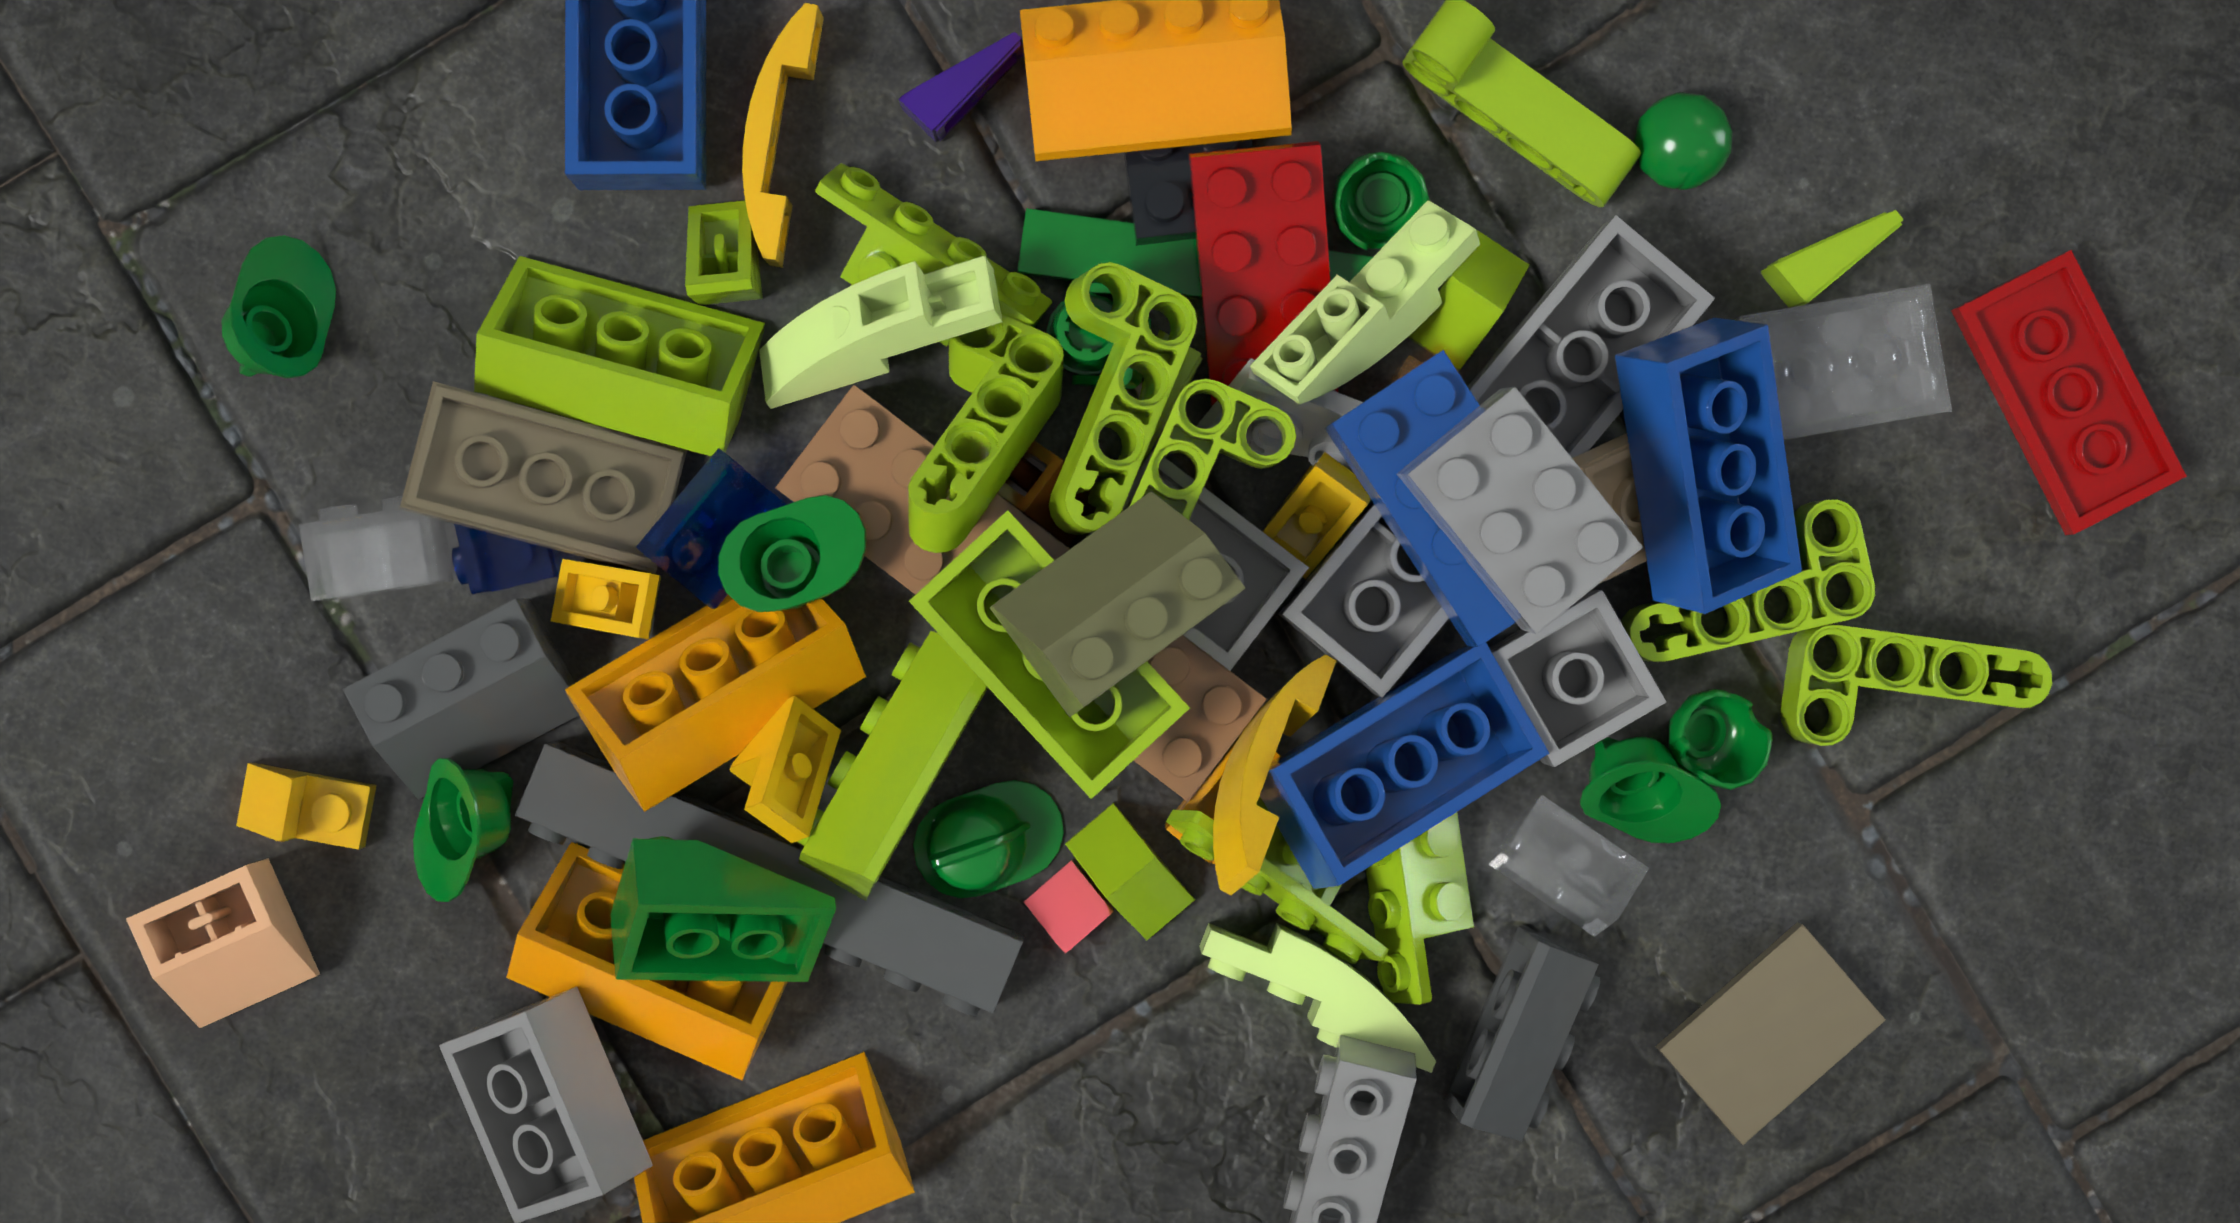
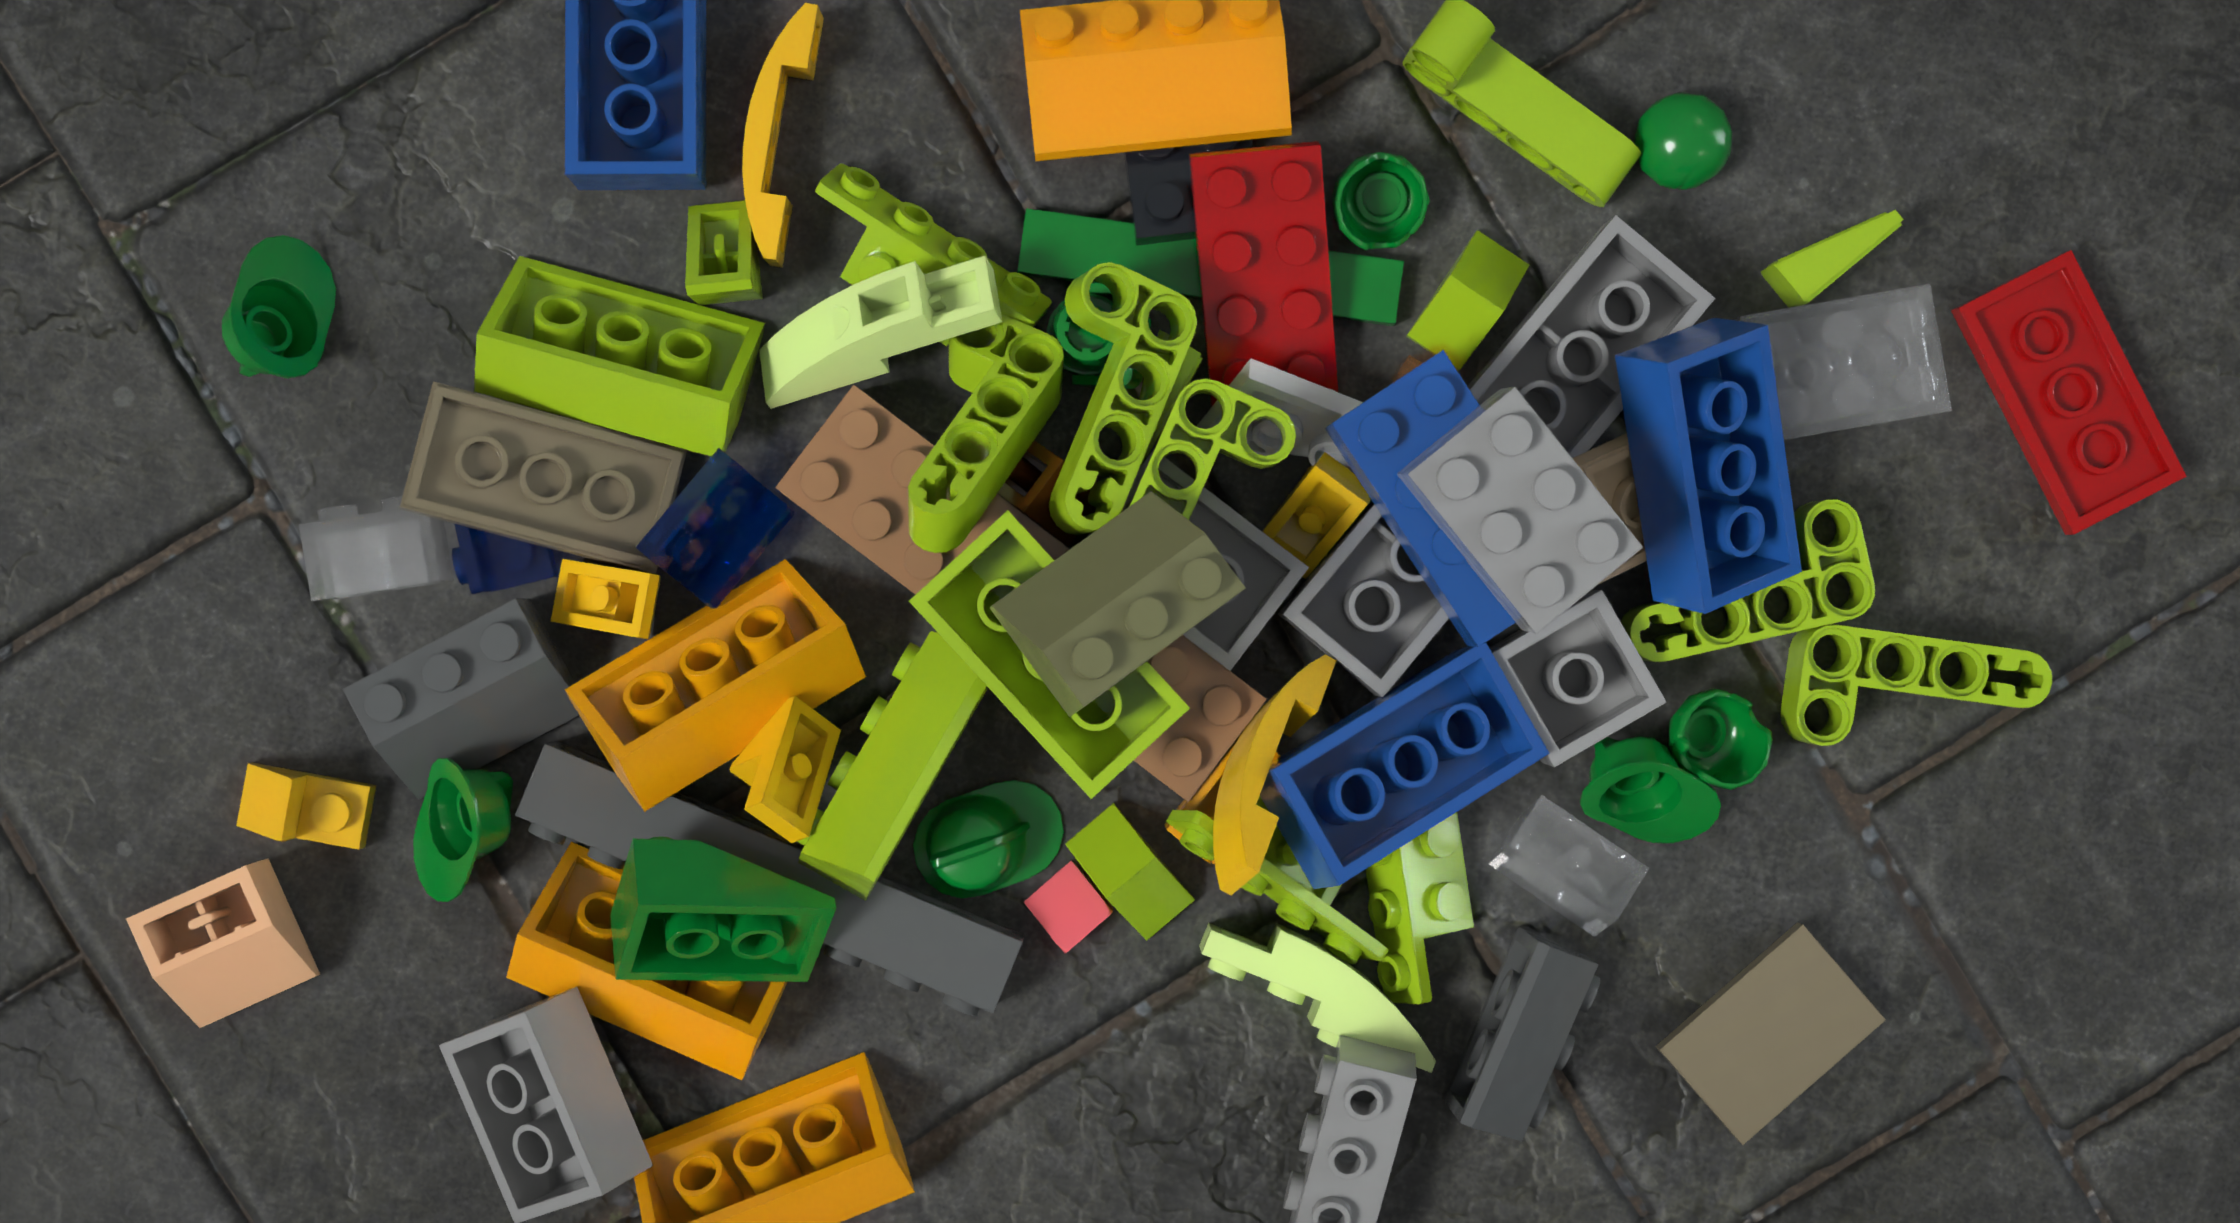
(792, 554): green piece -> none
(953, 93): dark purple slope -> none
(1366, 318): yellowish green slope -> none

